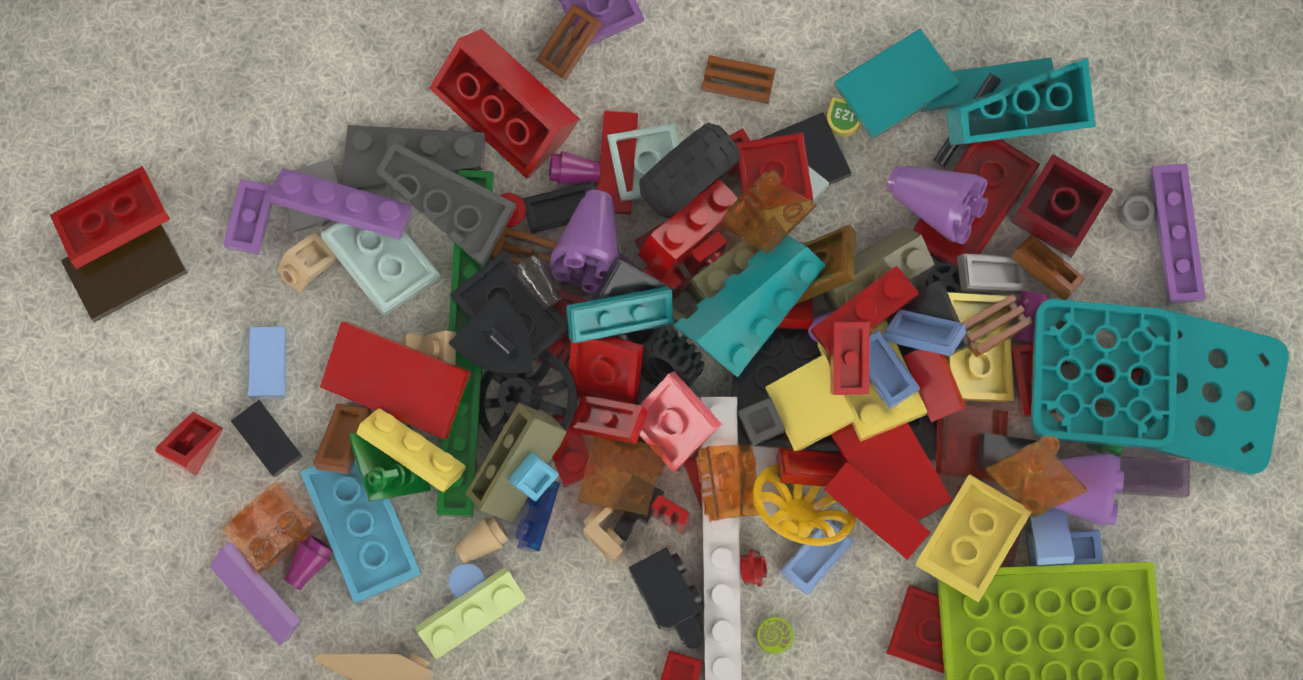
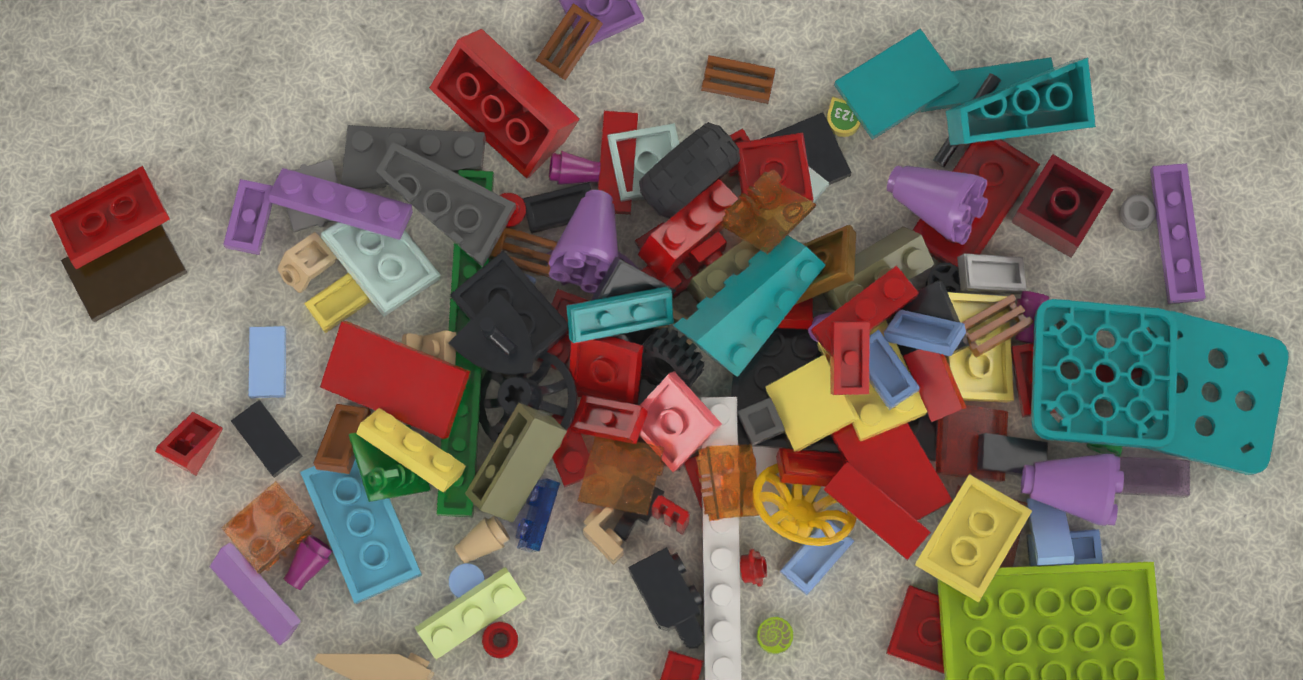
(337, 302): none -> light yellow tile
(489, 635): none -> red plate
(533, 476): medium azure tile -> none
(538, 280): clear smoke cone -> none
(1037, 477): clear orange hinge -> none
(1047, 267): dark orange tile -> none

